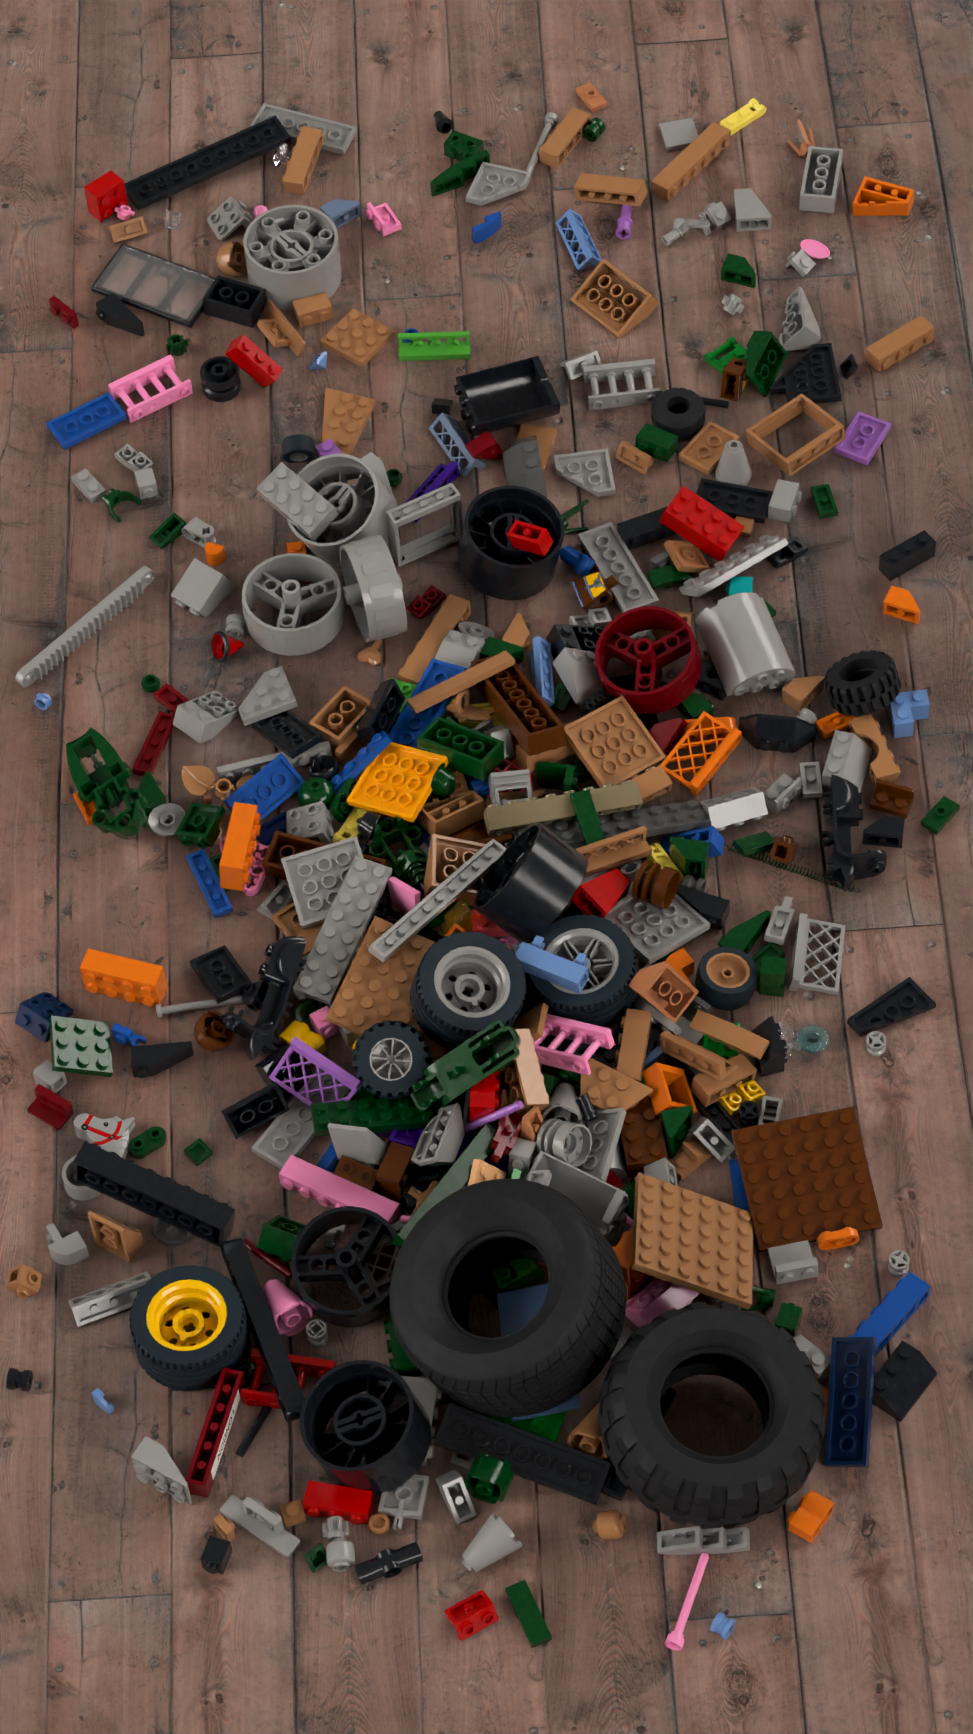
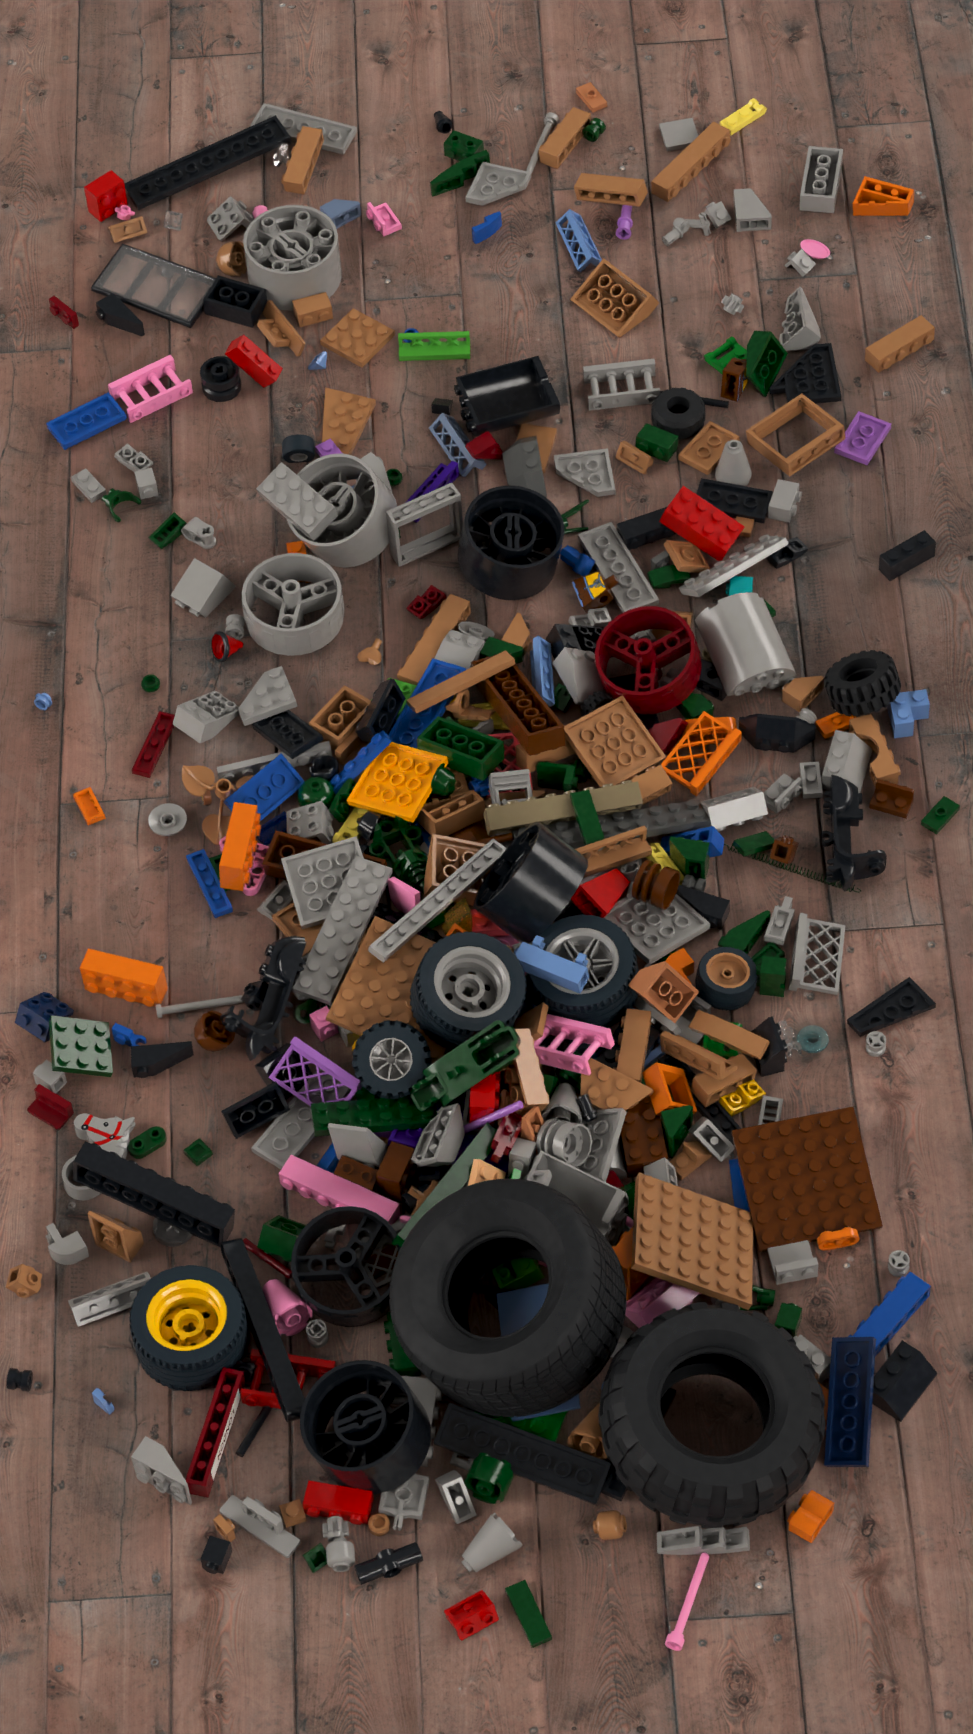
(85, 626): light grey gear -> none
(106, 785): dark green piece -> none
(151, 792): dark green slope -> none
(169, 698): dark red plate -> none
(177, 345): dark green gear -> none
(200, 825): dark green plate -> none
(214, 554): orange brick -> none
(220, 974): black tile -> none
(303, 1032): yellow brick -> none
(373, 588): light grey wheel -> none
(502, 733): light grey slope -> none
(530, 538): red brick -> none
(575, 365): light grey panel -> none
(723, 1625): medium blue wheel -> none
(738, 271): dark green slope -> none
(749, 1108): black wheel -> none
(804, 146): nougat plant -> none
(824, 501): dark green plate -> none
(849, 366): black slope -> none
(885, 832): black slope -> none
(901, 605): orange slope -> none

